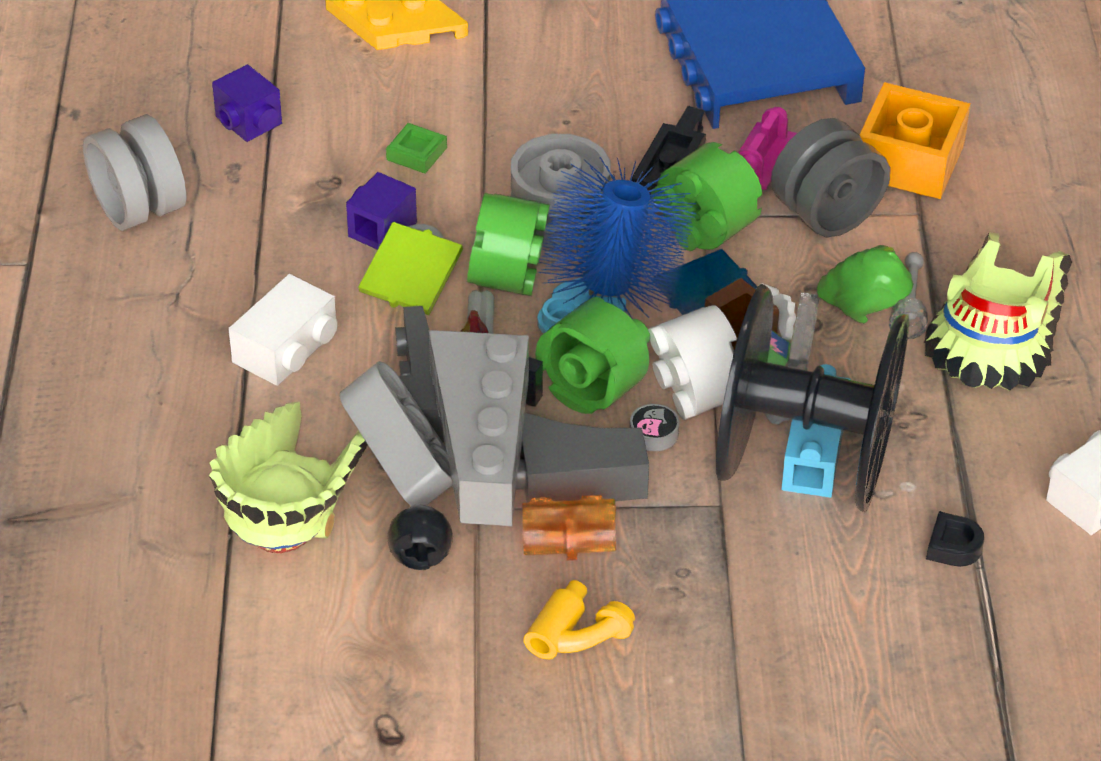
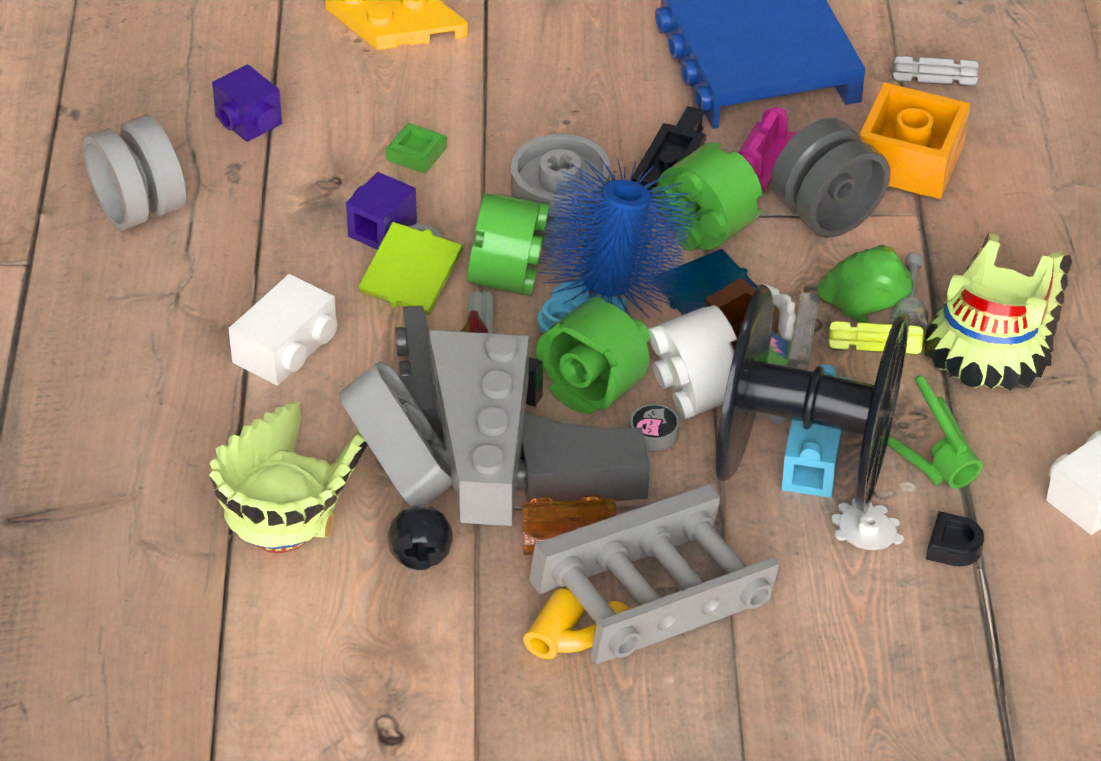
(655, 532): none -> light grey fence
(866, 530): none -> white piece
(870, 336): none -> neon yellow axle
(935, 70): none -> axle
(952, 455): none -> bright green plant

